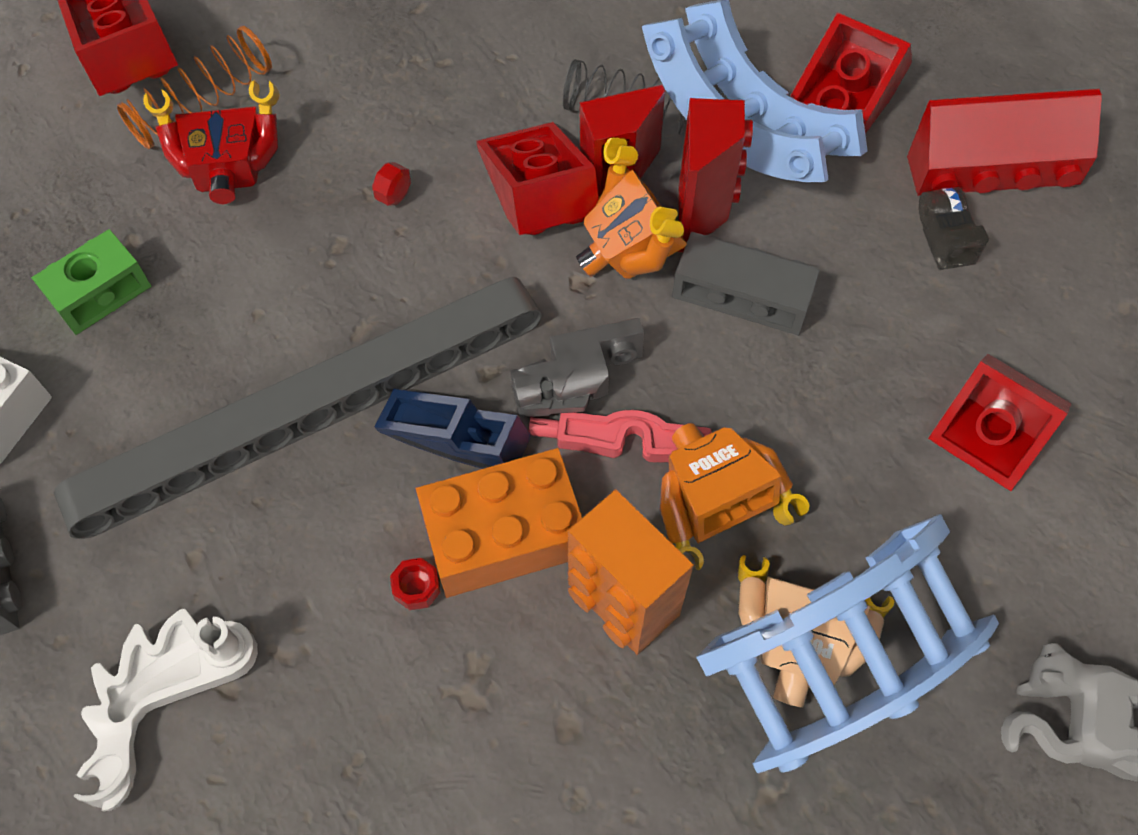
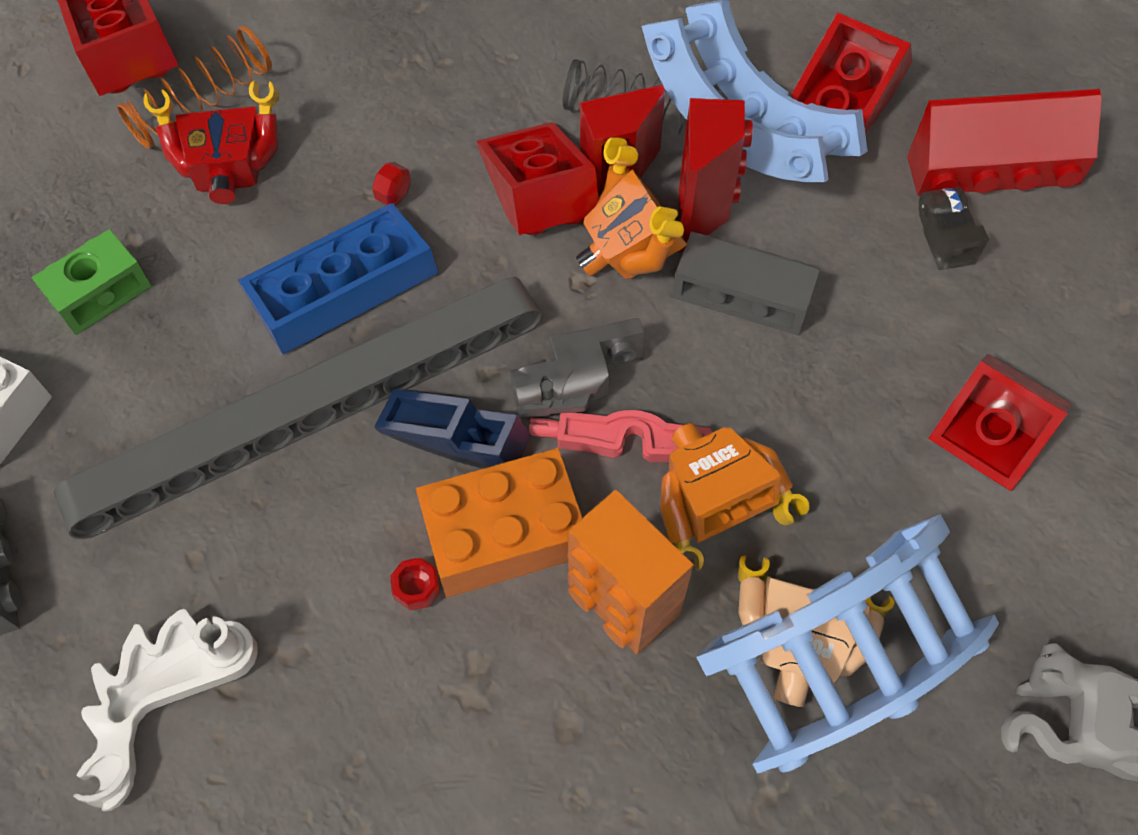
(338, 277): none -> blue slope

